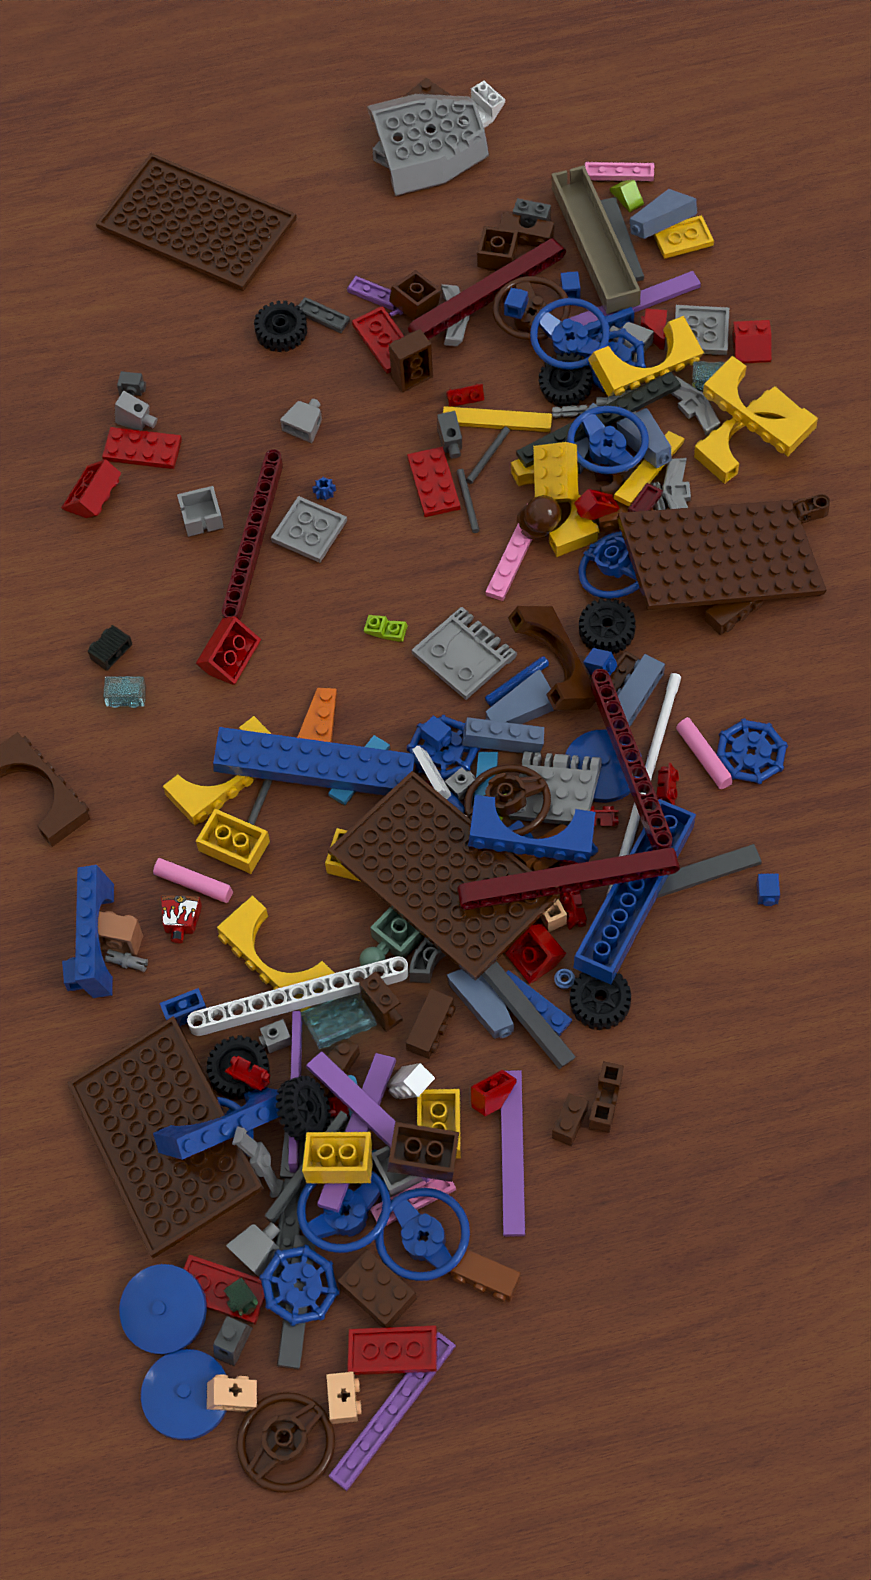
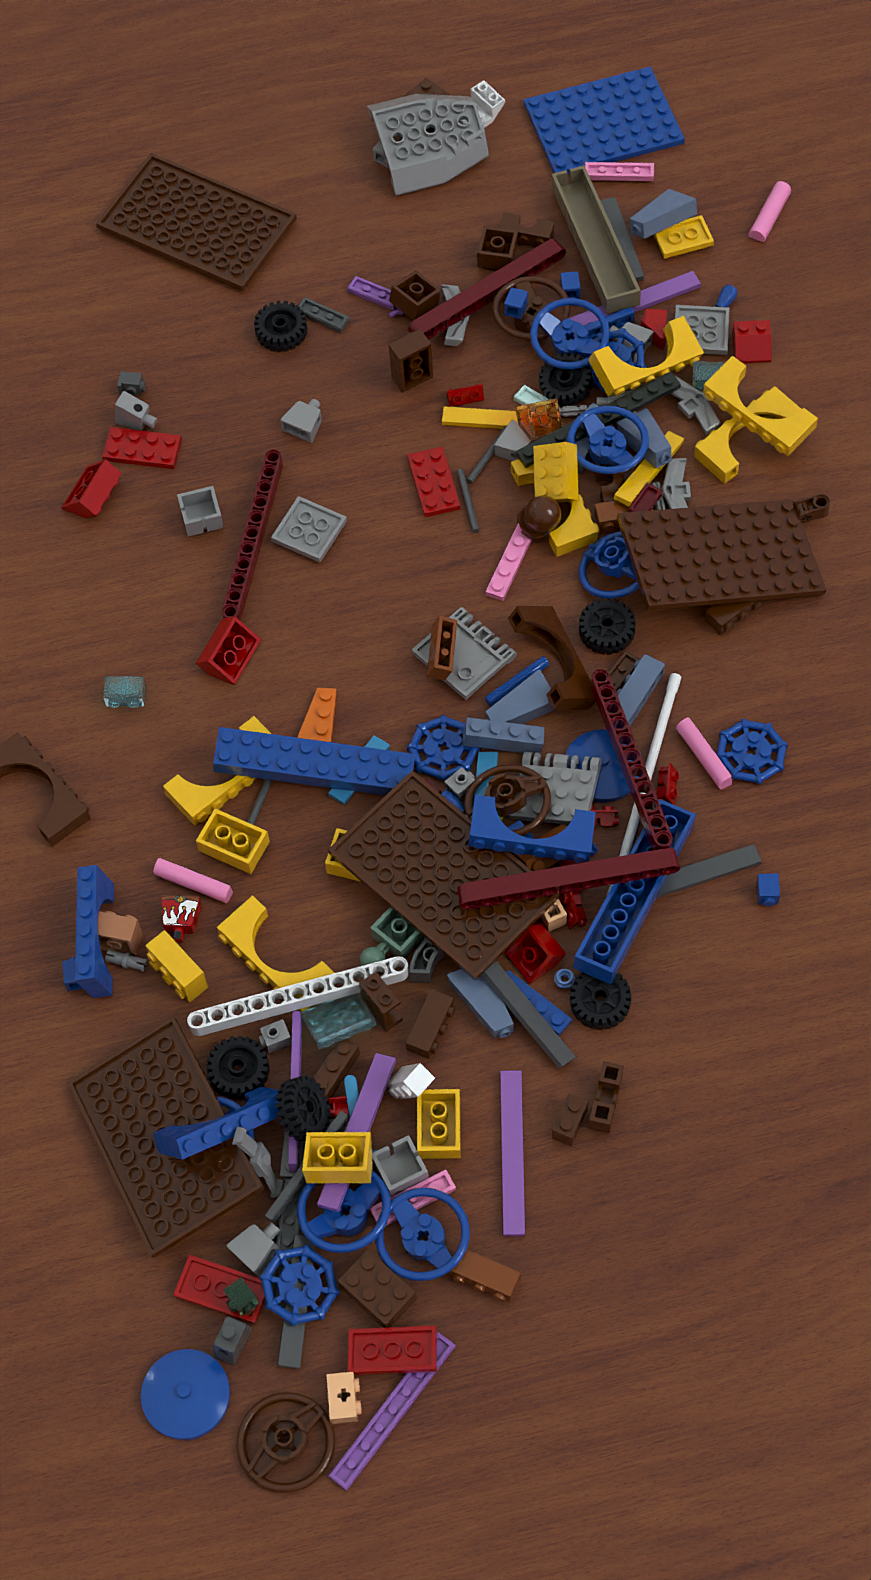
(109, 647): pearl dark grey brick -> none
(163, 1309): blue dish -> none
(176, 967): none -> yellow brick
(183, 1005): blue brick -> none
(221, 1399): light nougat brick -> none
(256, 1078): red hinge -> none
(324, 488): blue gear -> none
(353, 1098): medium lavender tile -> none
(378, 332): red plate -> none
(383, 628): lime slope -> none
(423, 1151): reddish brown brick -> none
(431, 771): white tile -> none
(436, 733): blue brick -> none
(442, 648): none -> dark orange brick
(449, 433): dark grey torso -> none
(492, 1092): red slope -> none
(510, 441): none -> light grey torso
(527, 395): none -> light aqua tile
(531, 211): dark grey brick -> none
(539, 418): none -> clear orange slope
(595, 504): red slope -> none
(600, 660): blue brick -> none
(604, 120): none -> blue plate
(628, 194): lime slope -> none
(727, 296): none -> blue cone
(770, 211): none -> bright pink brick

